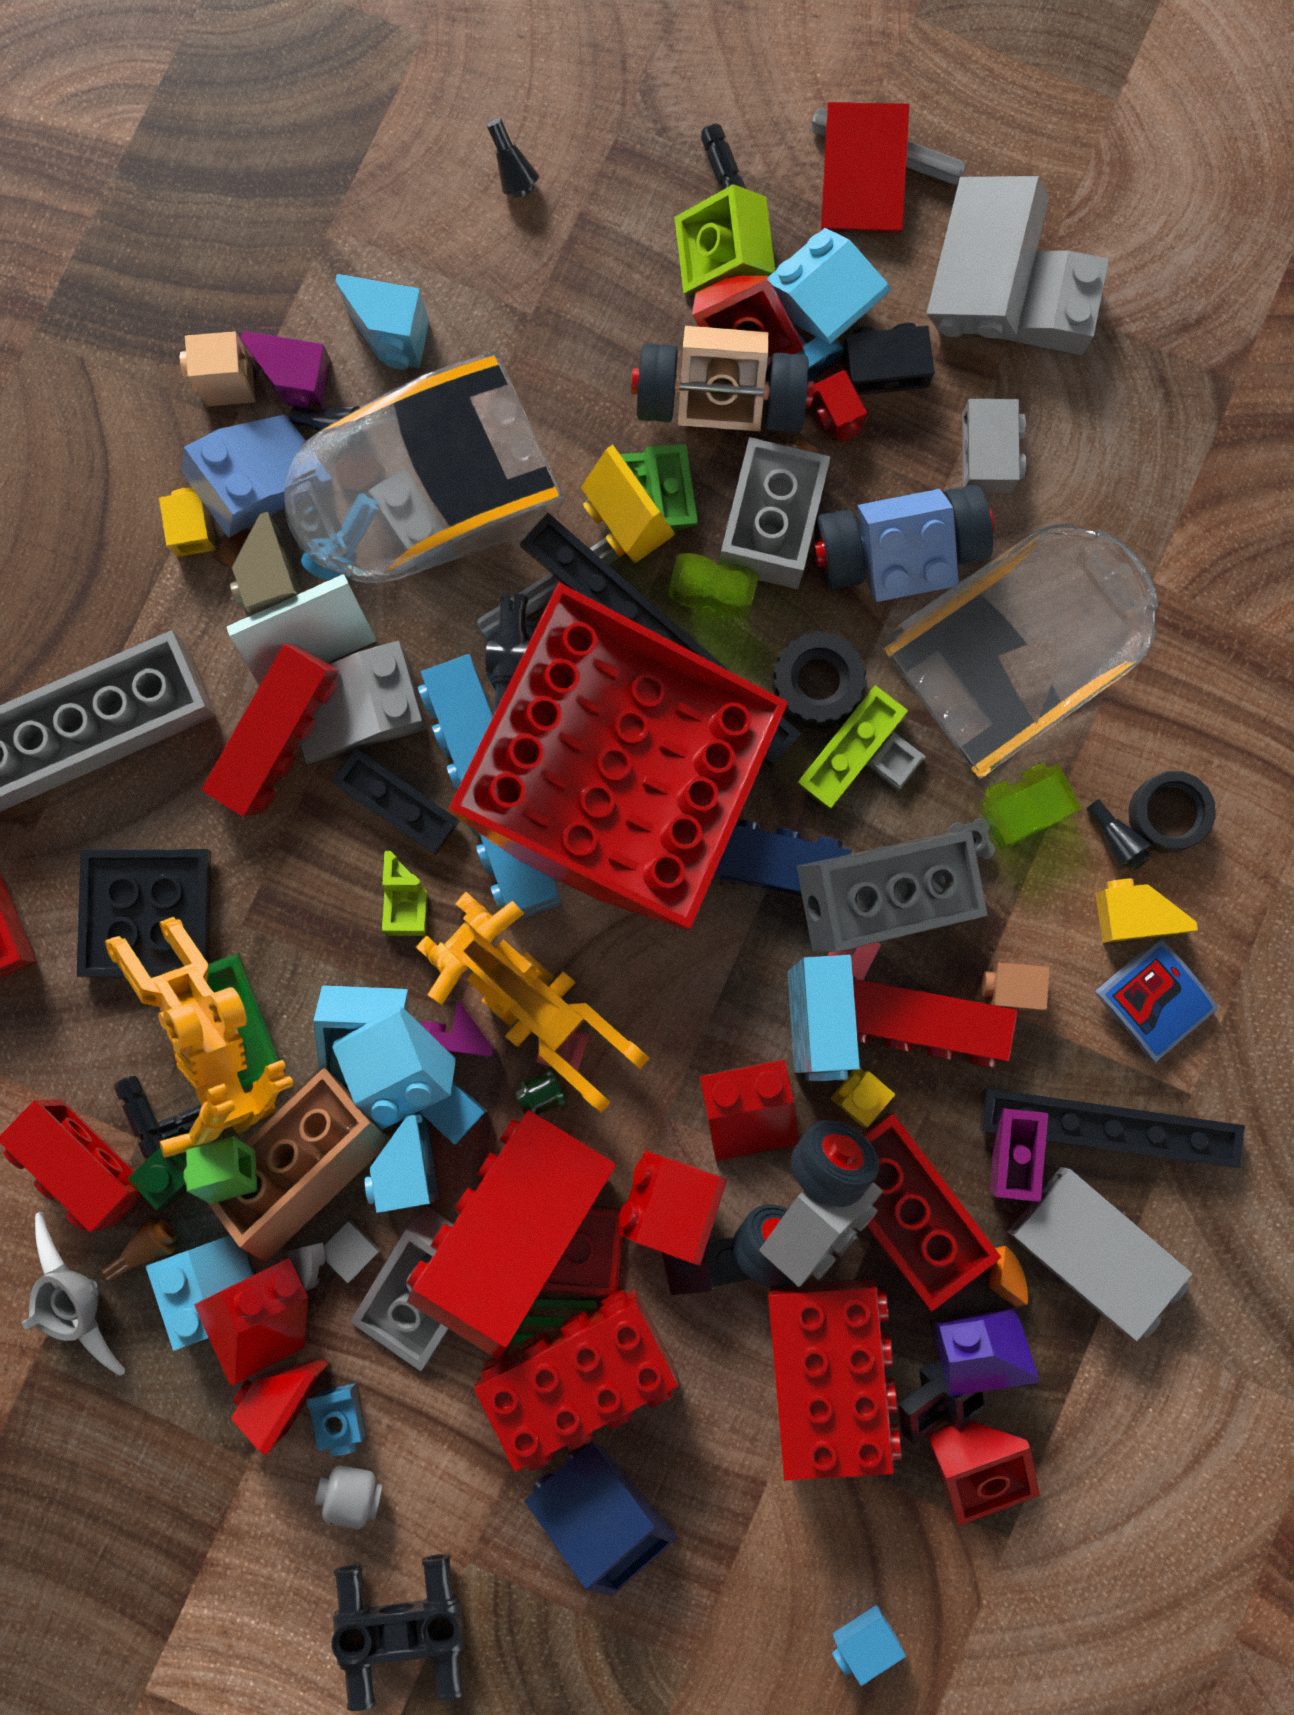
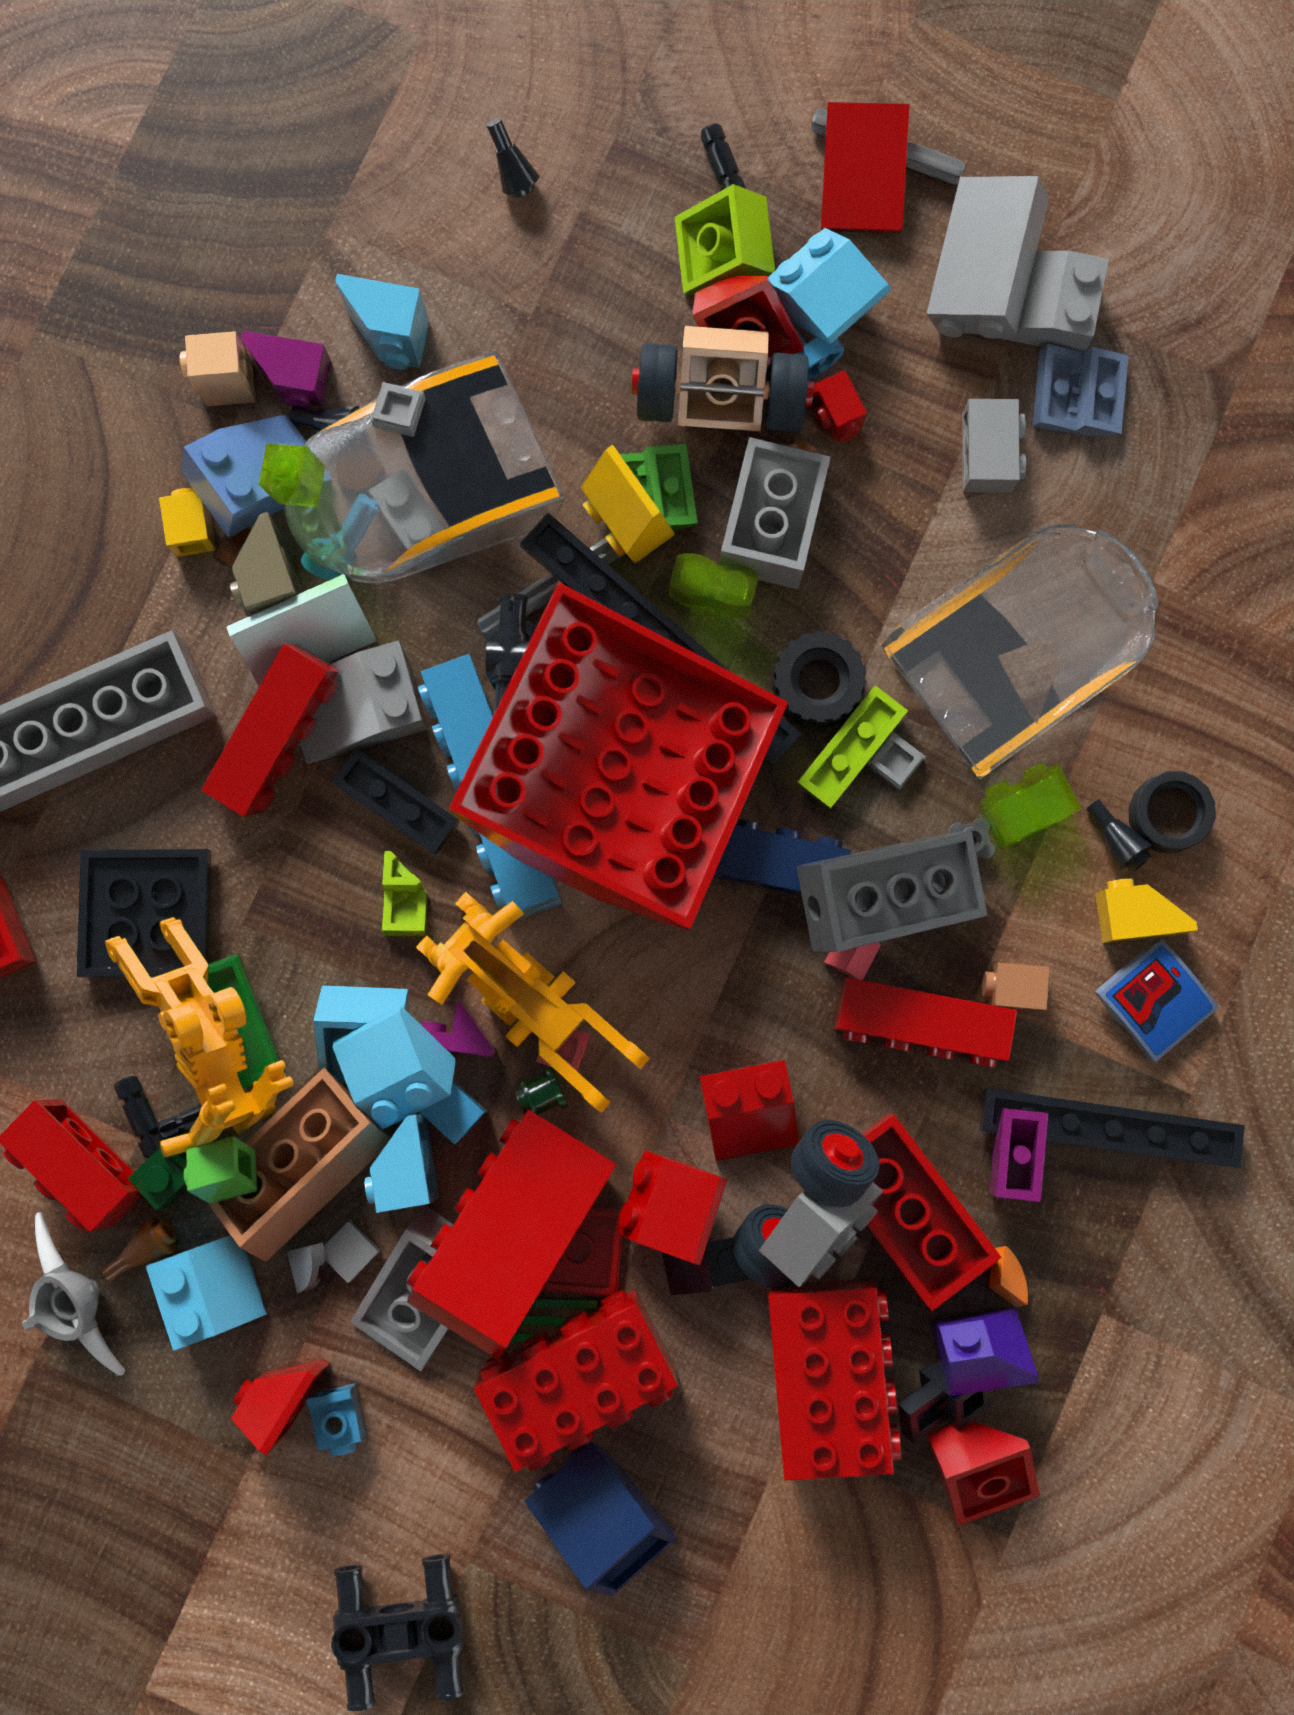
(256, 1321): red slope -> none
(292, 475): none -> clear neon green brick
(348, 1497): light grey head -> none
(398, 409): none -> light grey tile
(823, 1017): medium azure brick -> none
(862, 1096): yellow brick -> none
(867, 1646): dark azure brick -> none
(889, 359): black brick -> none
(905, 542): brick -> none
(1080, 391): none -> sand blue slope
(1101, 1254): light grey brick -> none

